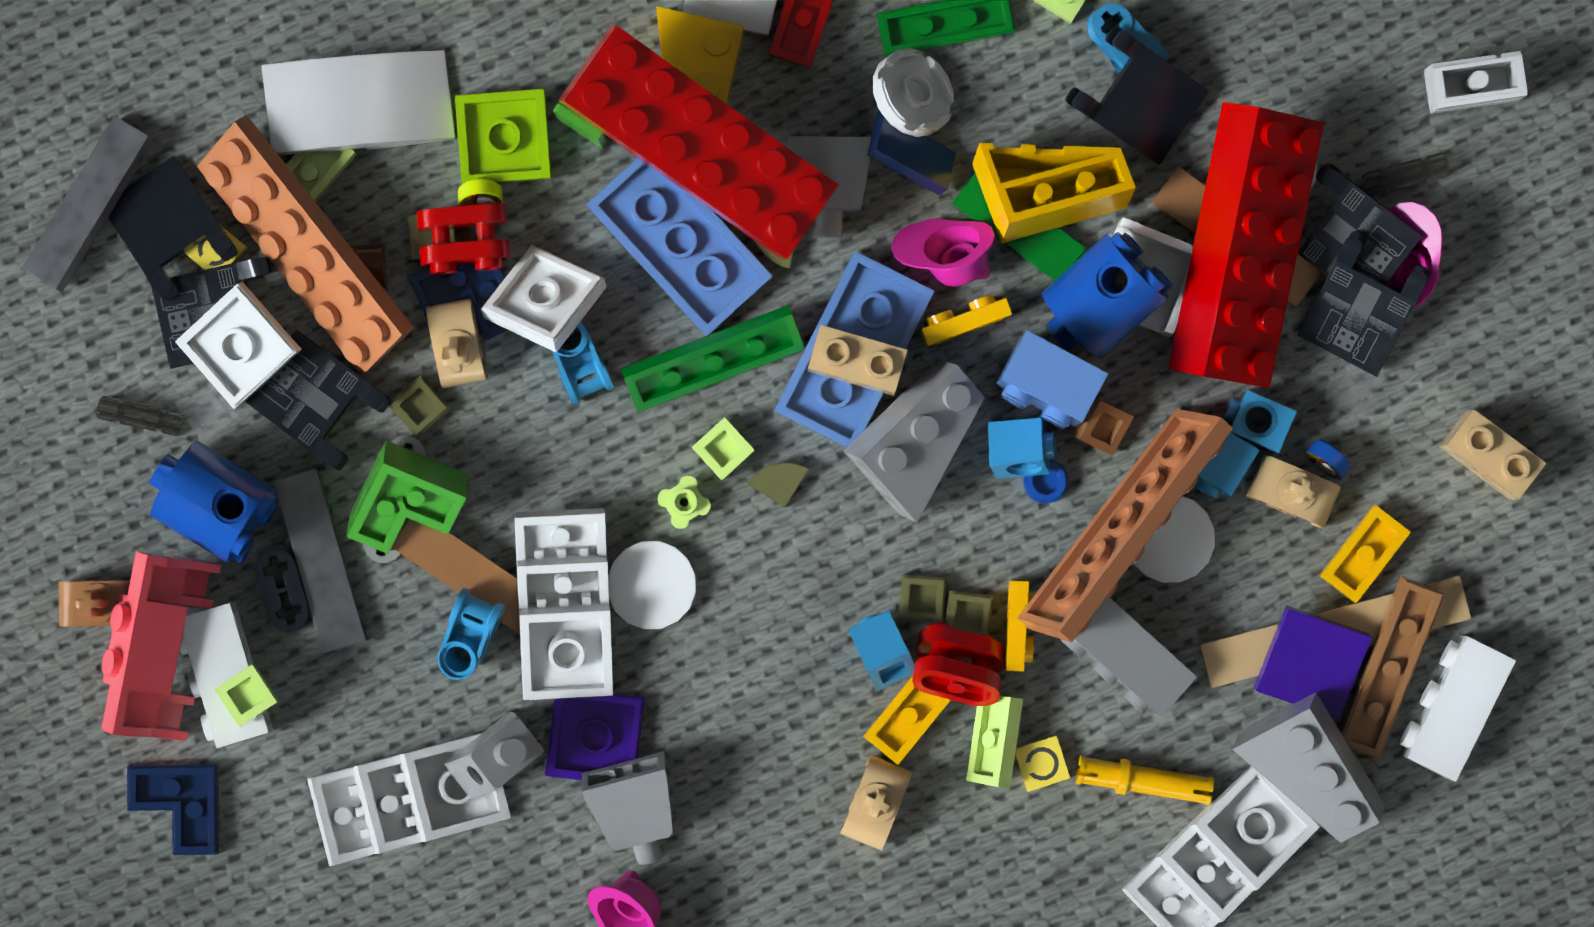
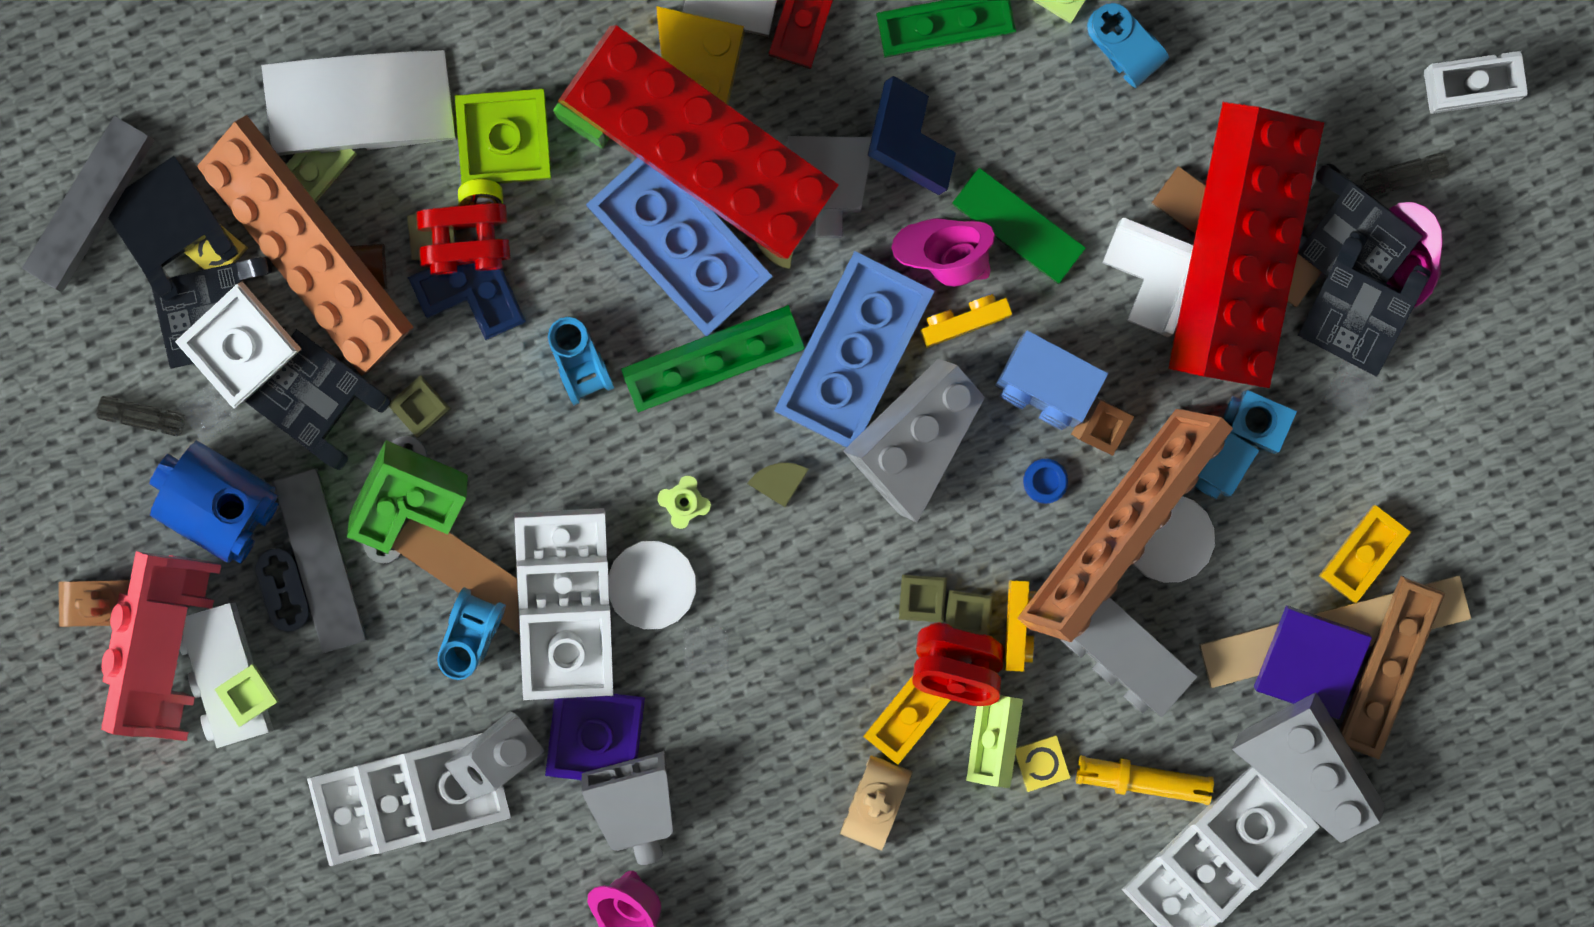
(191, 796): dark blue tile -> none
(456, 343): tan beam -> none
(543, 298): white tile -> none
(723, 448): yellowish green plate -> none
(857, 360): tan brick -> none
(882, 650): dark azure brick -> none
(913, 92): white tile -> none
(1020, 448): dark azure brick -> none
(1050, 188): yellow wedge -> none
(1092, 307): blue cylinder -> none
(1145, 102): black flag -> none
(1293, 491): tan beam -> none
(1328, 459): blue tile -> none
(1456, 707): white brick -> none
(1492, 455): tan brick -> none

